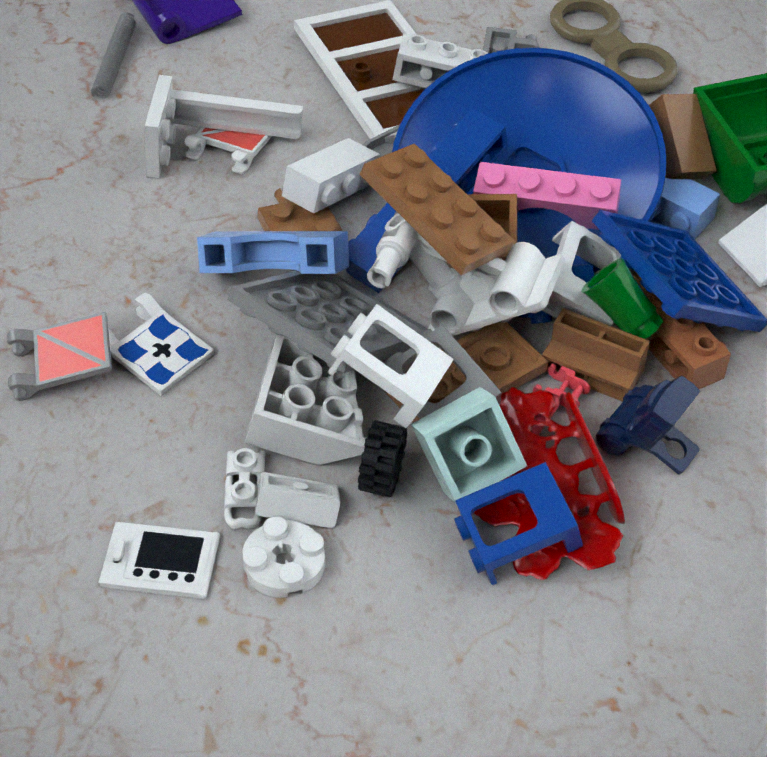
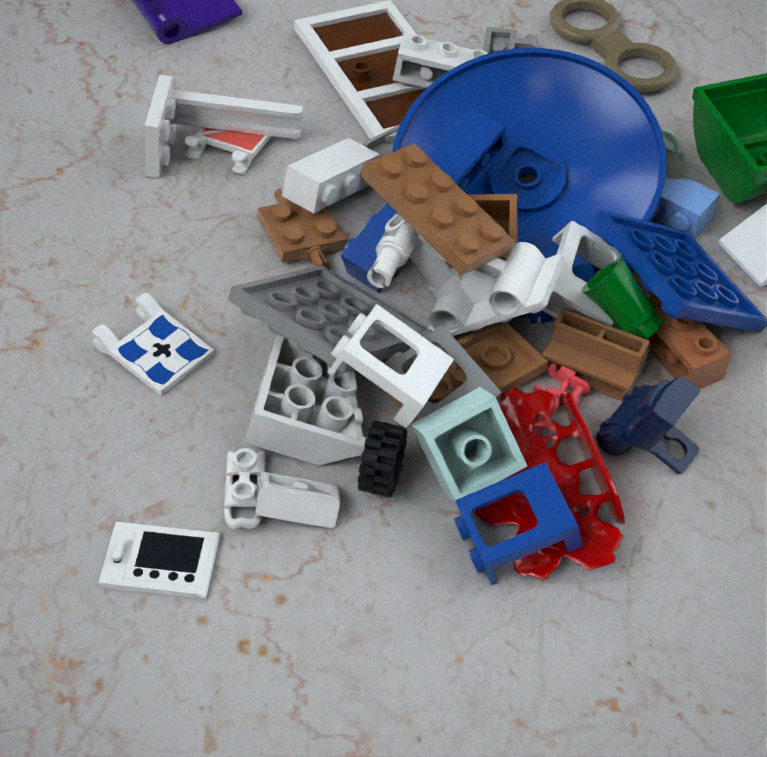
(62, 353): flag -> none
(128, 30): light grey piece -> none
(255, 250): light blue arch -> none
(279, 537): white plate -> none
(564, 192): bright pink arch -> none
(684, 136): medium nougat piece -> none

